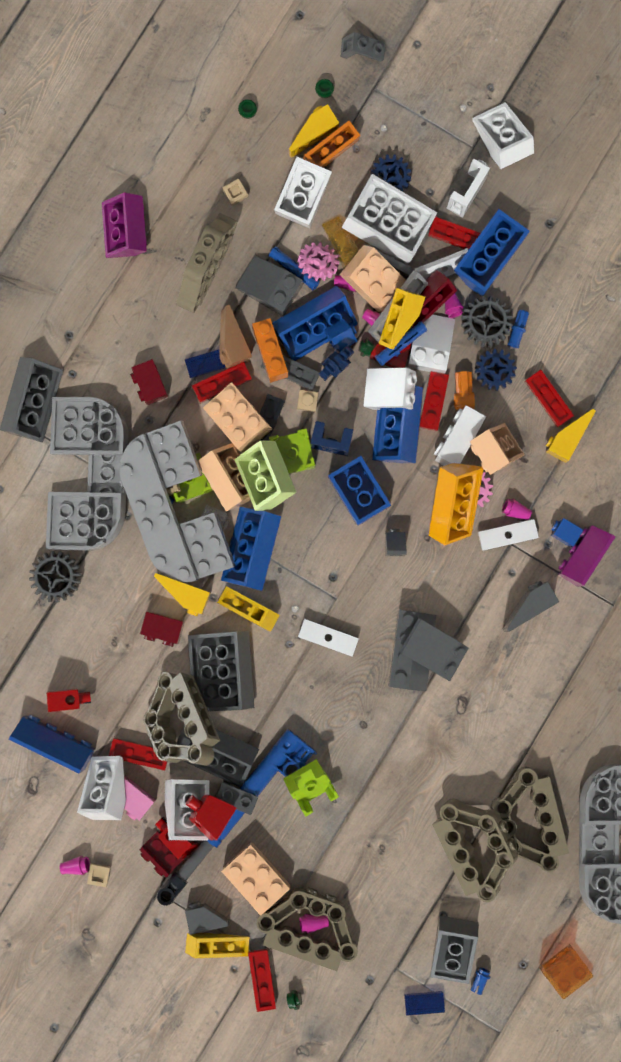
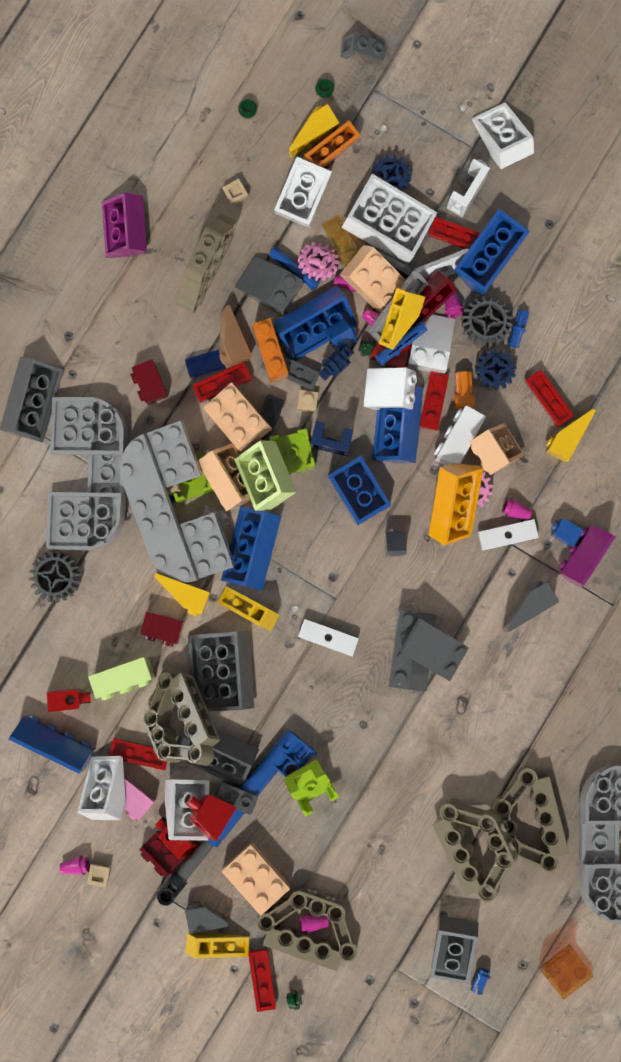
(122, 678): none -> yellowish green brick
(424, 1003): clear blue tile -> none

